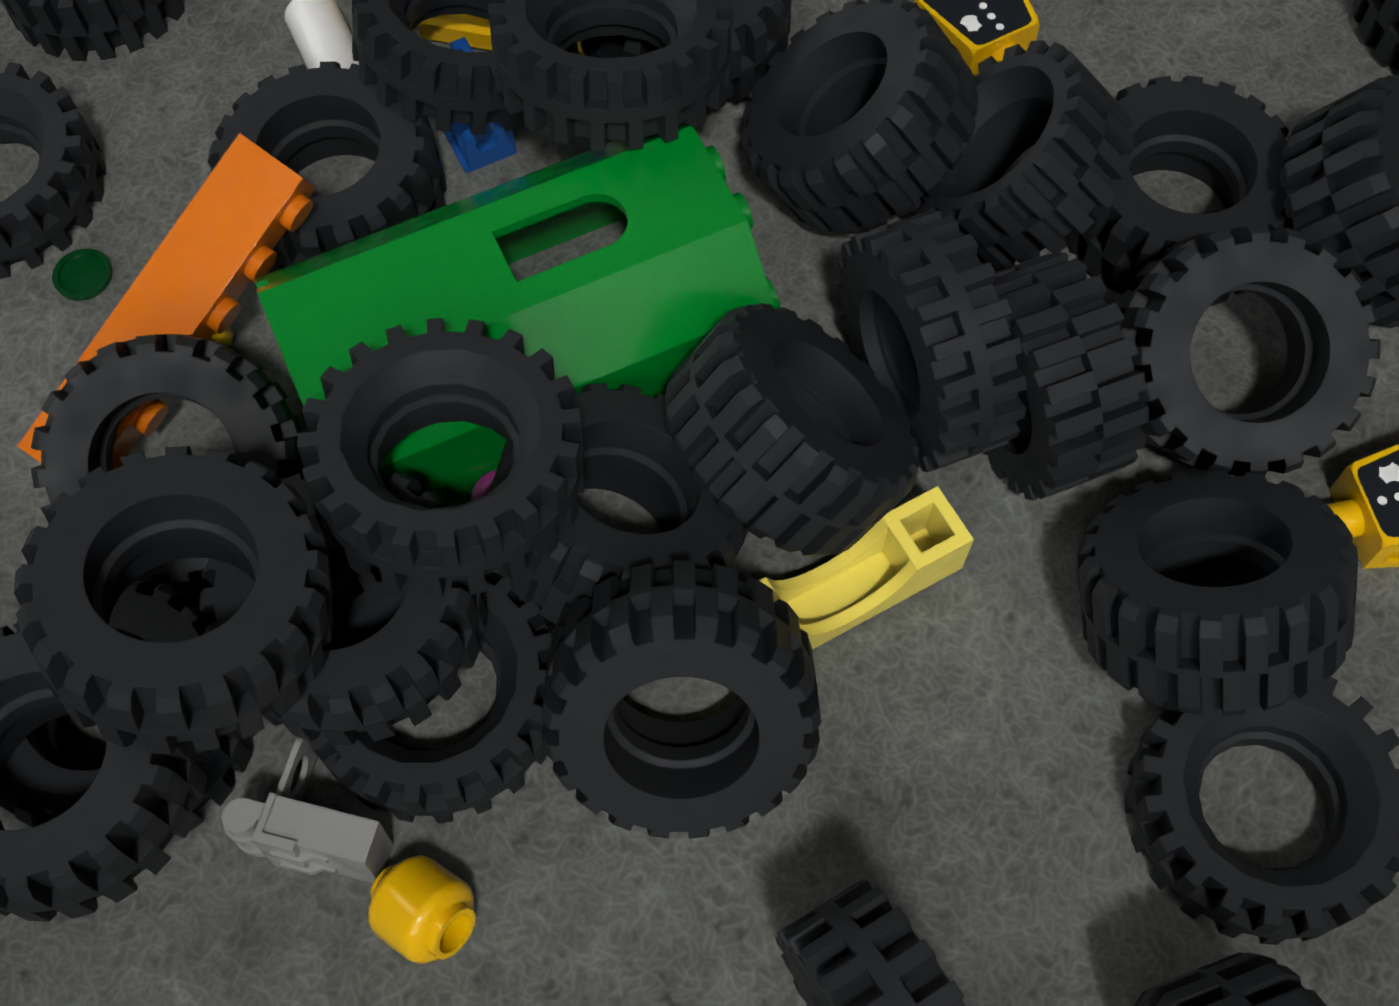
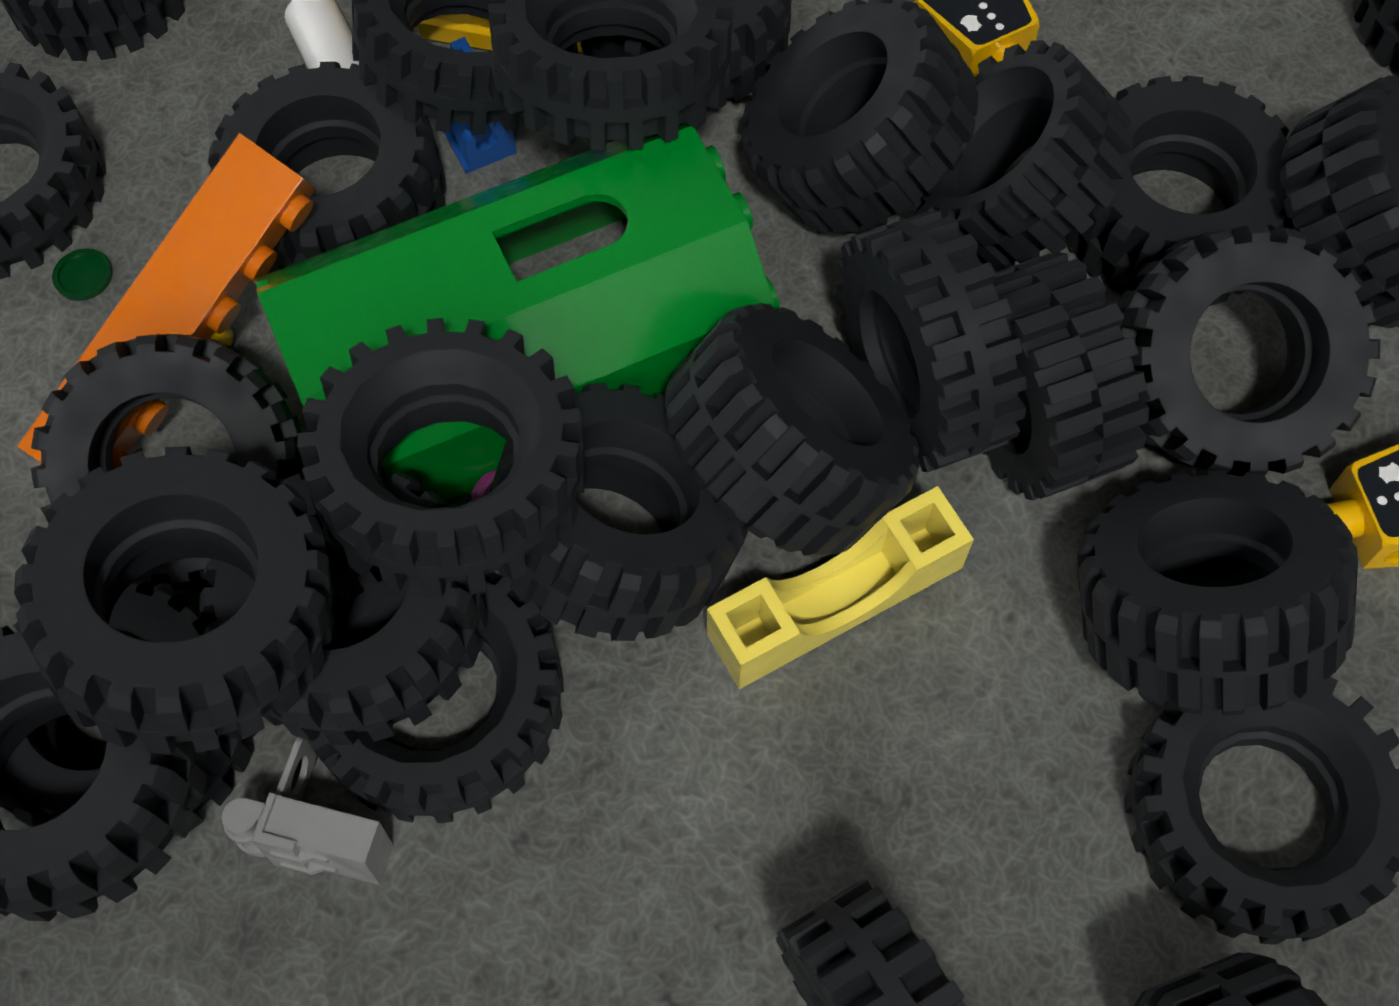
(421, 909): yellow head -> none
(691, 771): black tyre -> none

